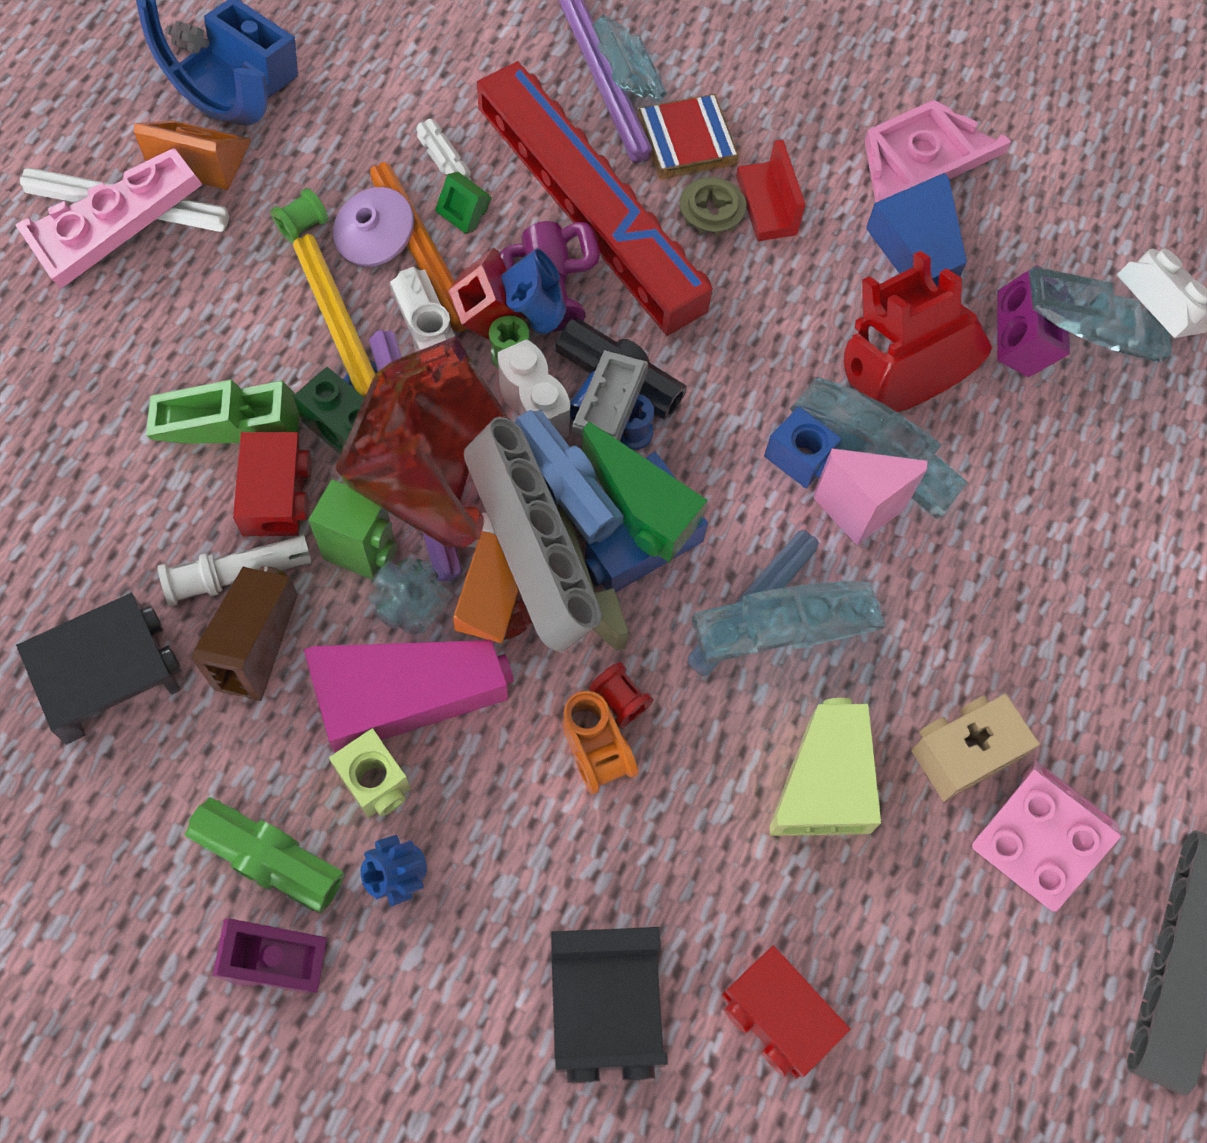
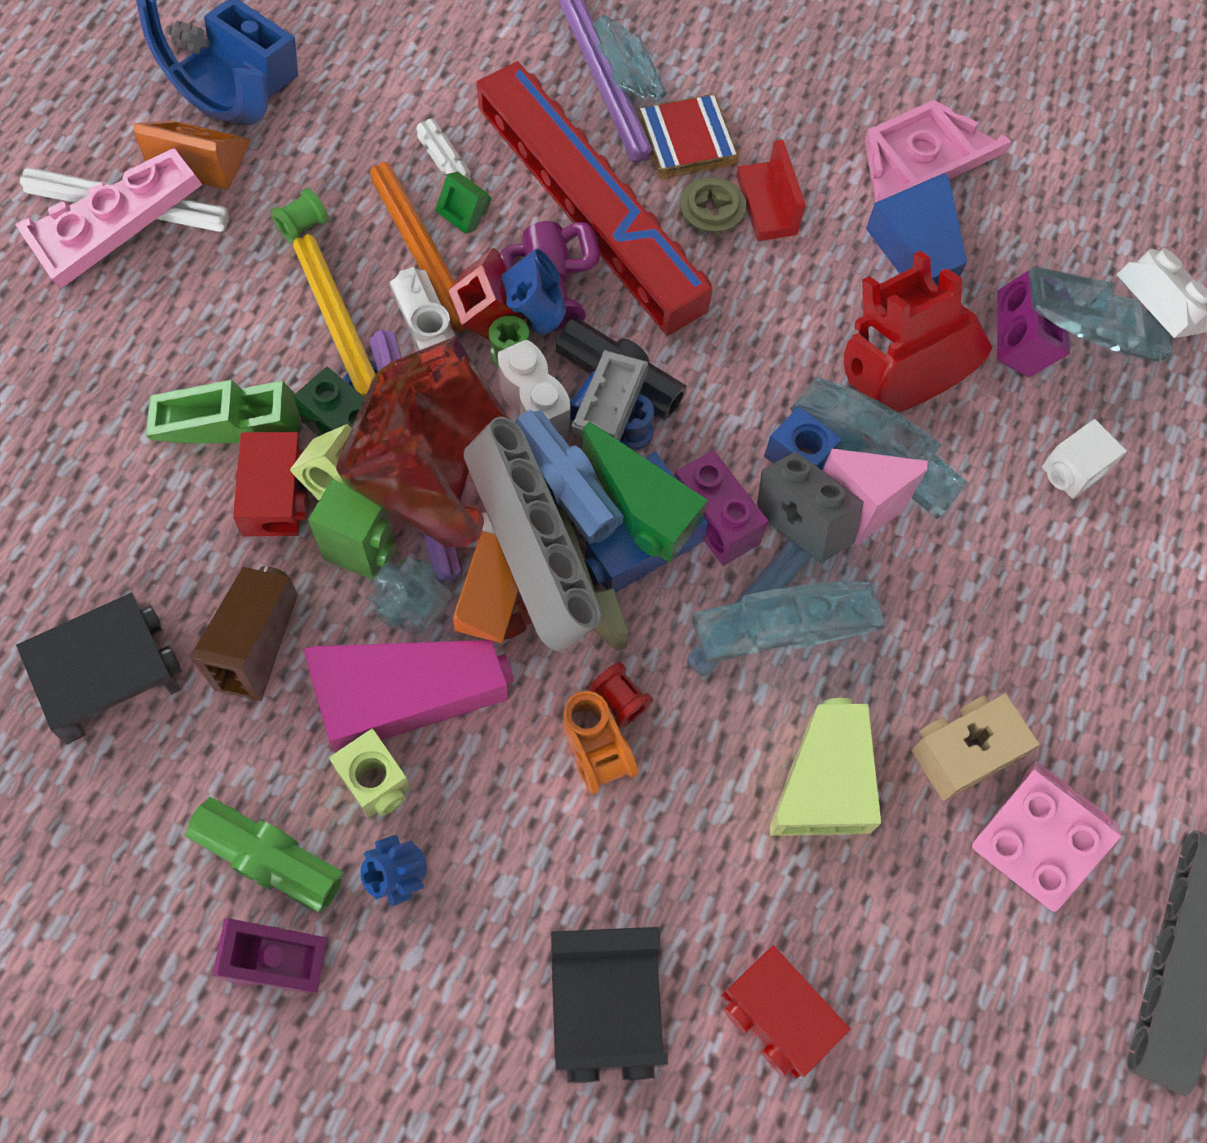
(212, 573): white pin -> none
(319, 461): none -> yellowish green brick
(380, 237): lavender dish -> none
(731, 514): none -> magenta brick
(809, 506): none -> dark grey brick
(1083, 459): none -> white brick

